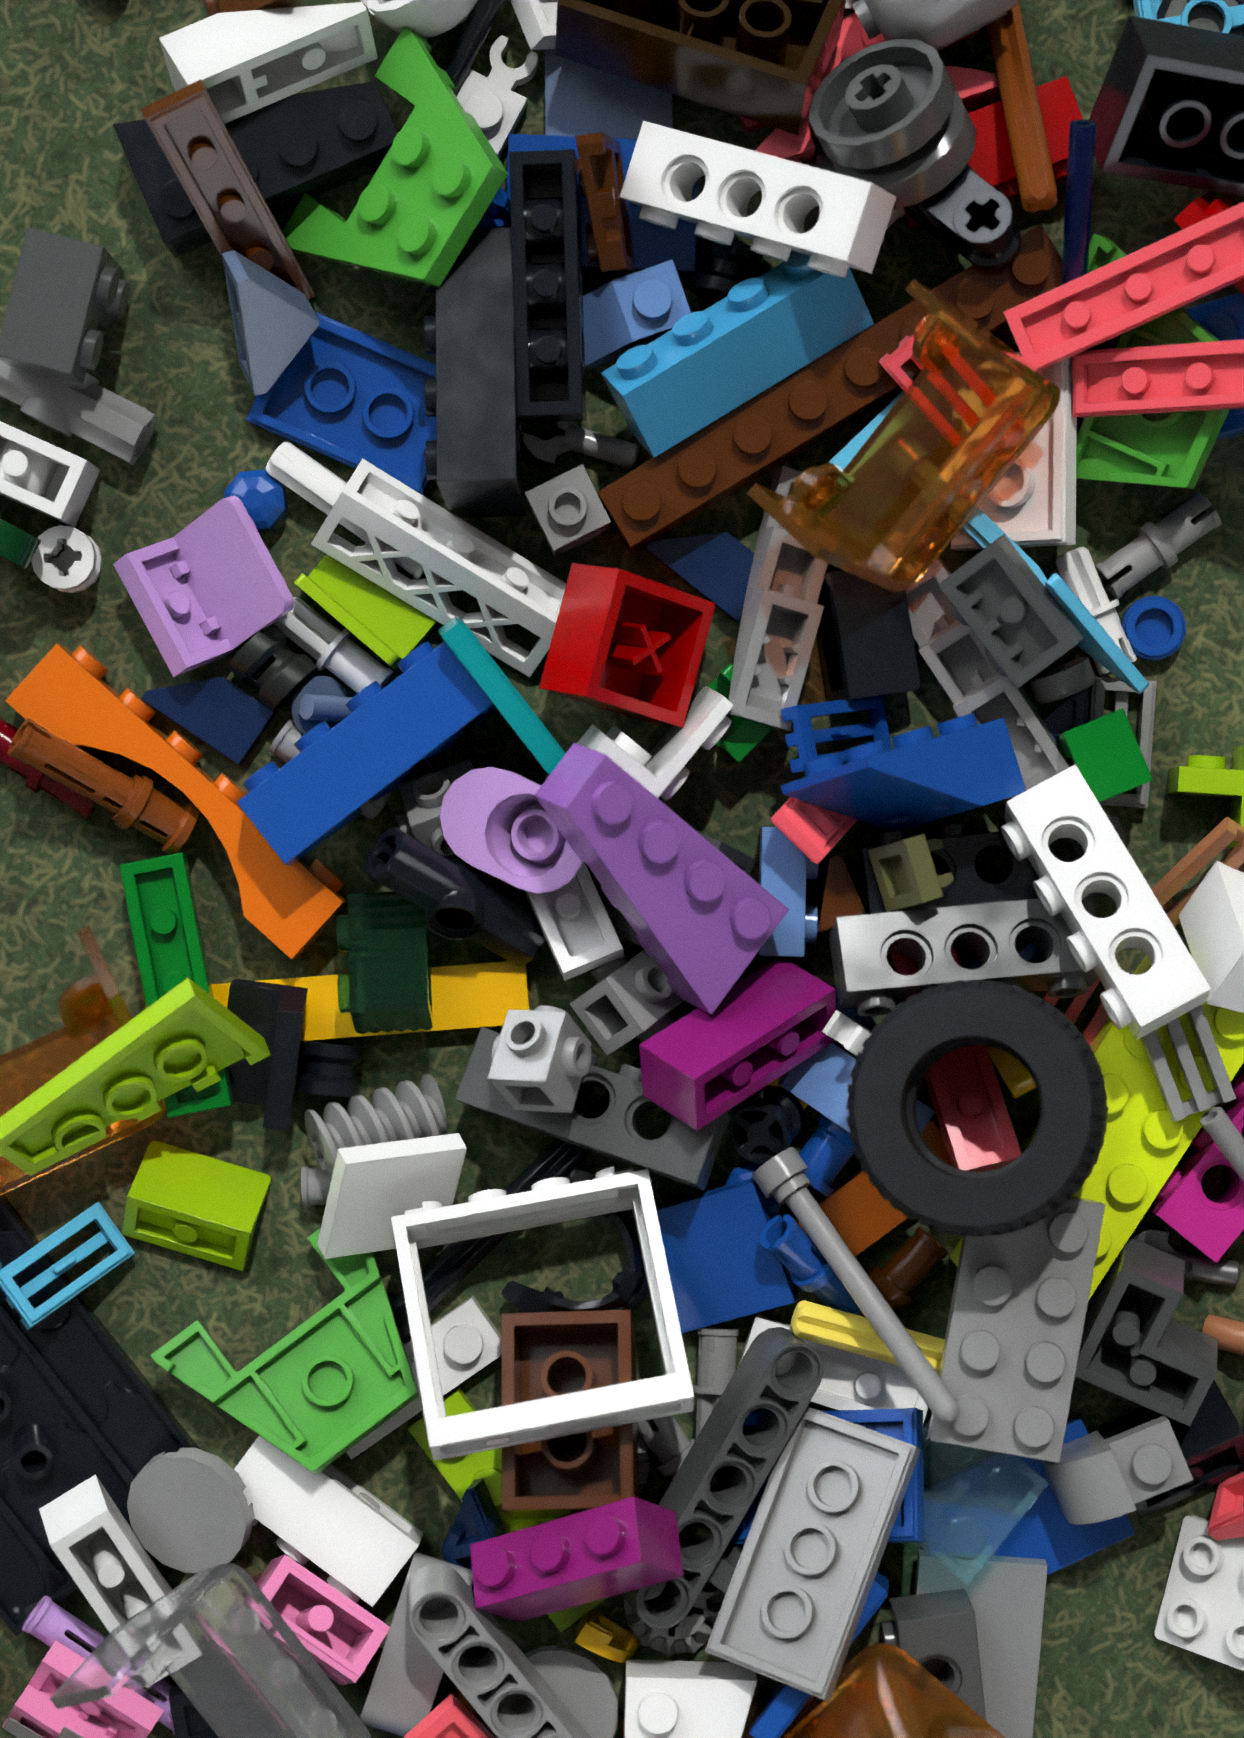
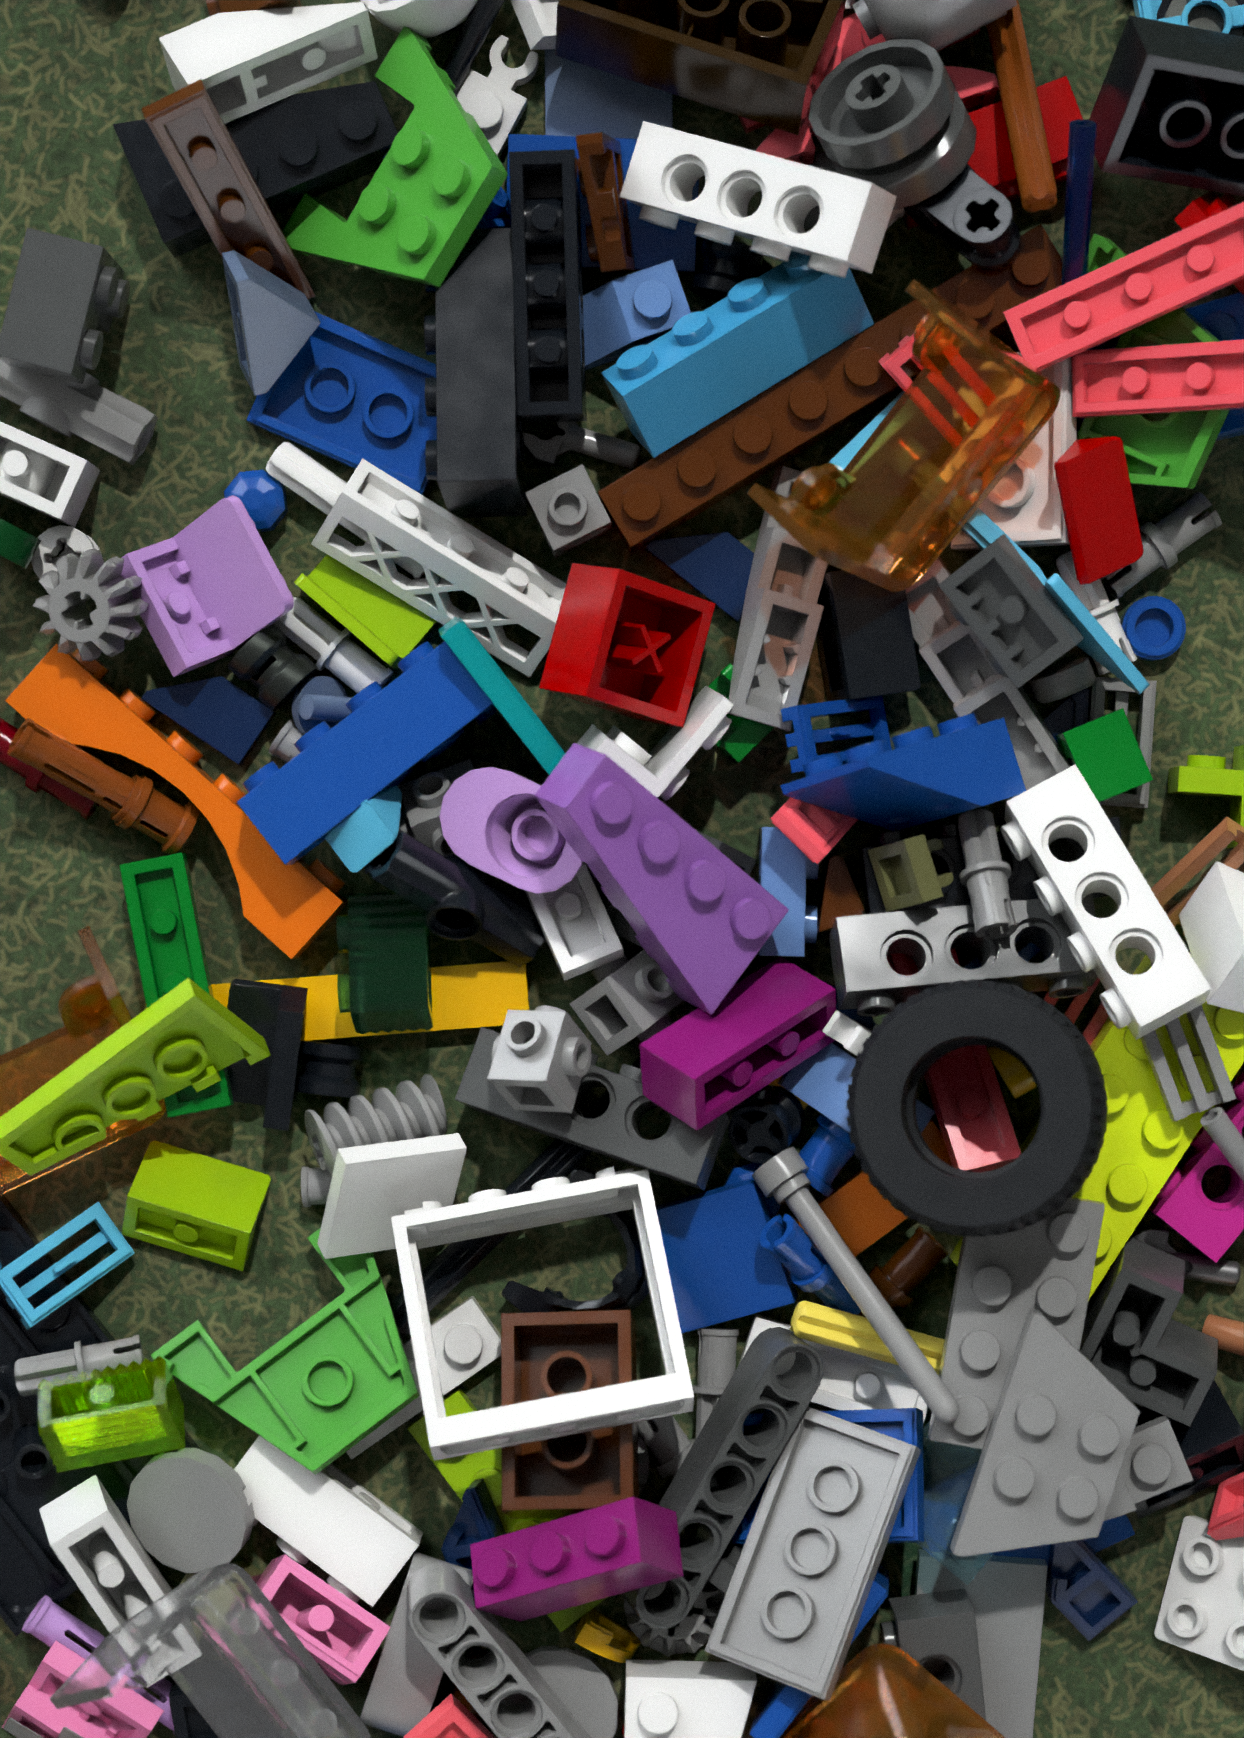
(33, 1369): none -> light grey axle
(74, 585): none -> light grey gear
(110, 1415): none -> clear neon green brick
(367, 829): none -> medium azure slope
(985, 875): none -> light grey axle
(1047, 1451): none -> light grey wing
(1085, 1587): none -> dark blue tile
(1098, 507): none -> red slope

